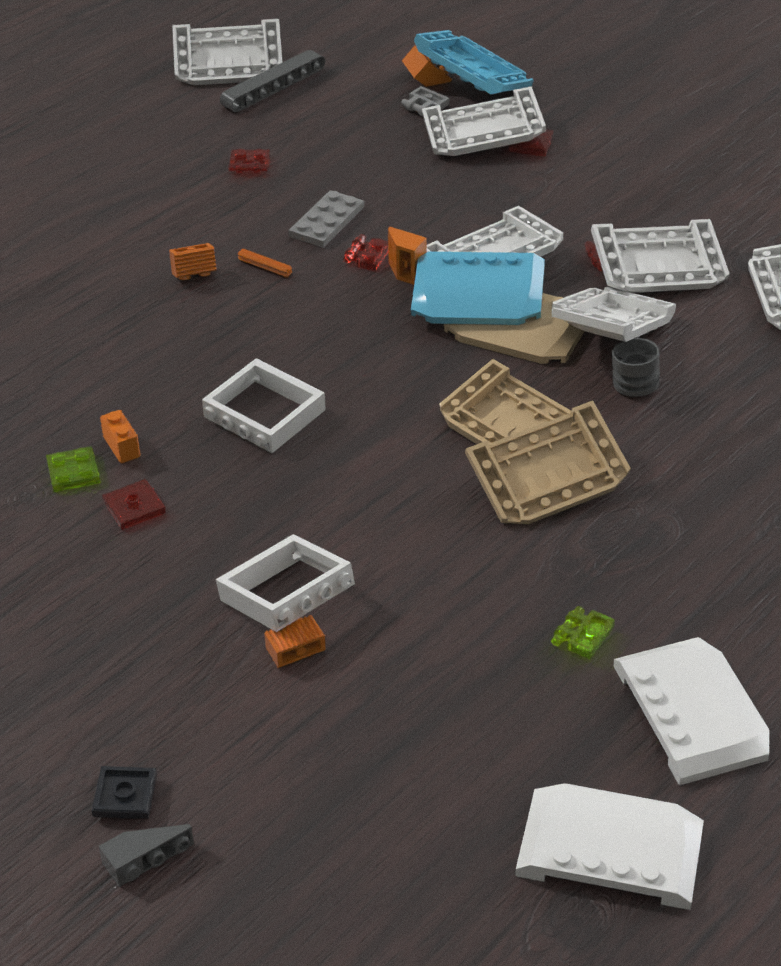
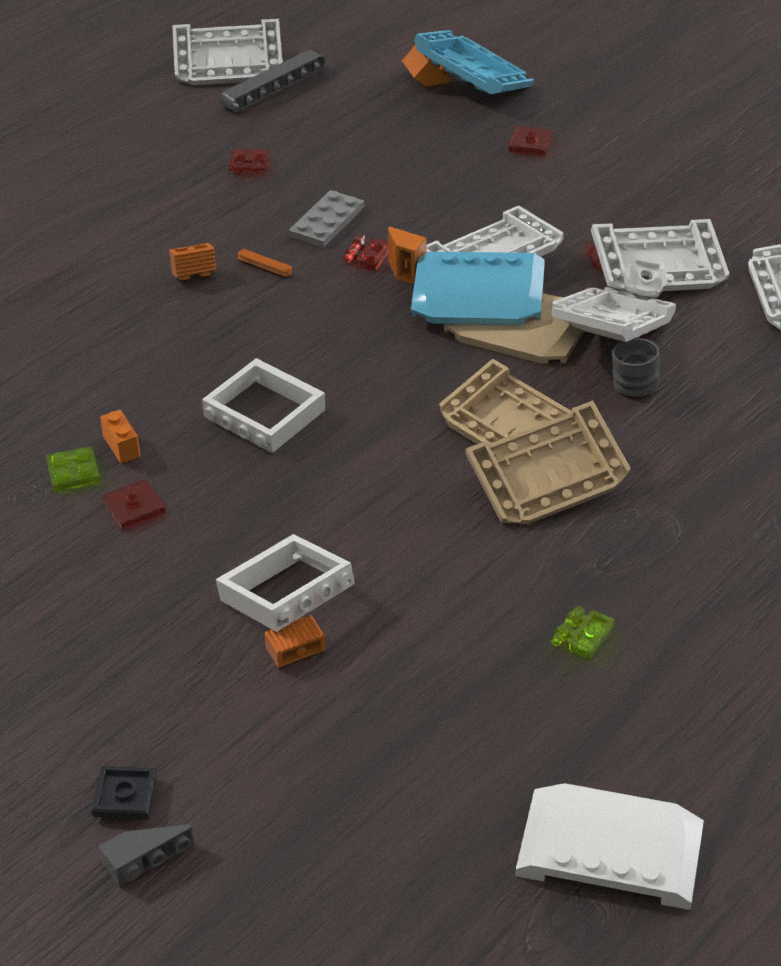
(424, 98): light grey plate -> none
(484, 124): white slope -> none
(638, 285): none -> white plate
(696, 709): white slope -> none

